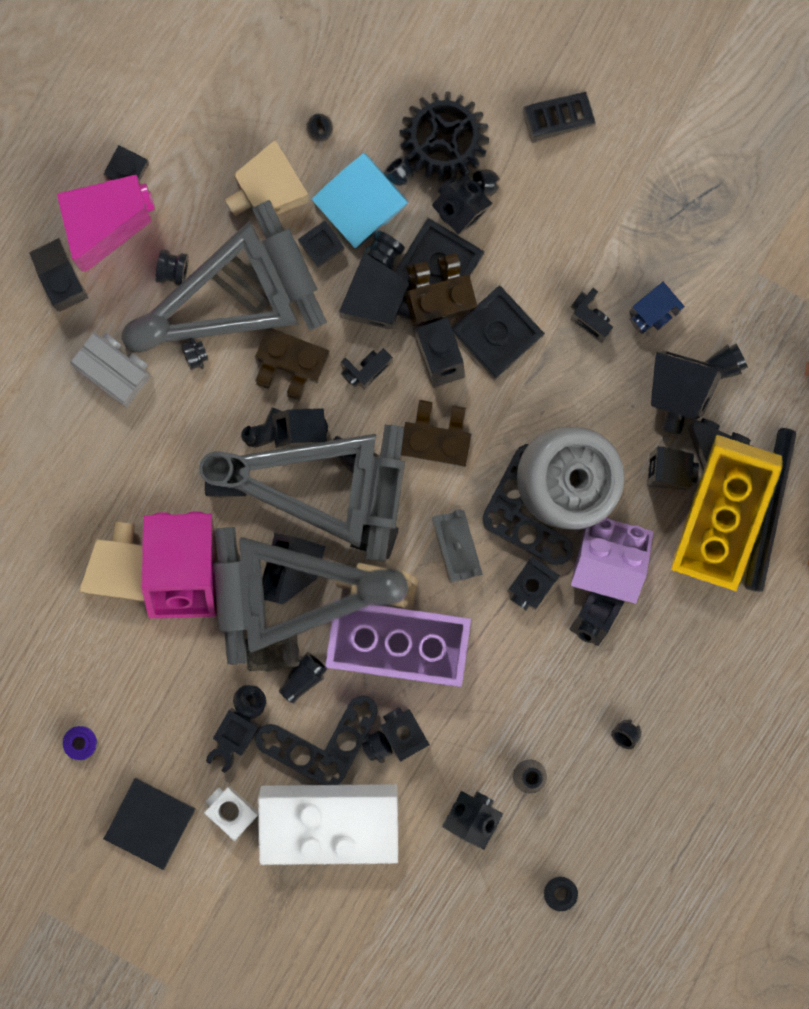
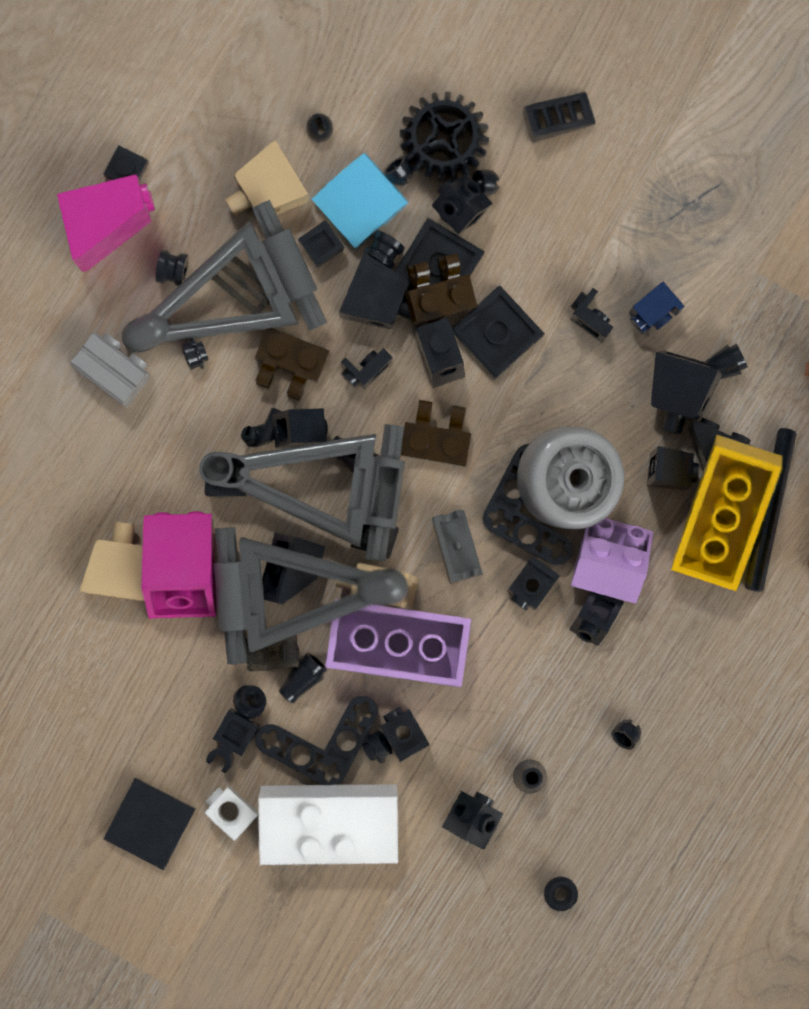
(58, 275): black slope -> none
(90, 742): dark purple plate -> none

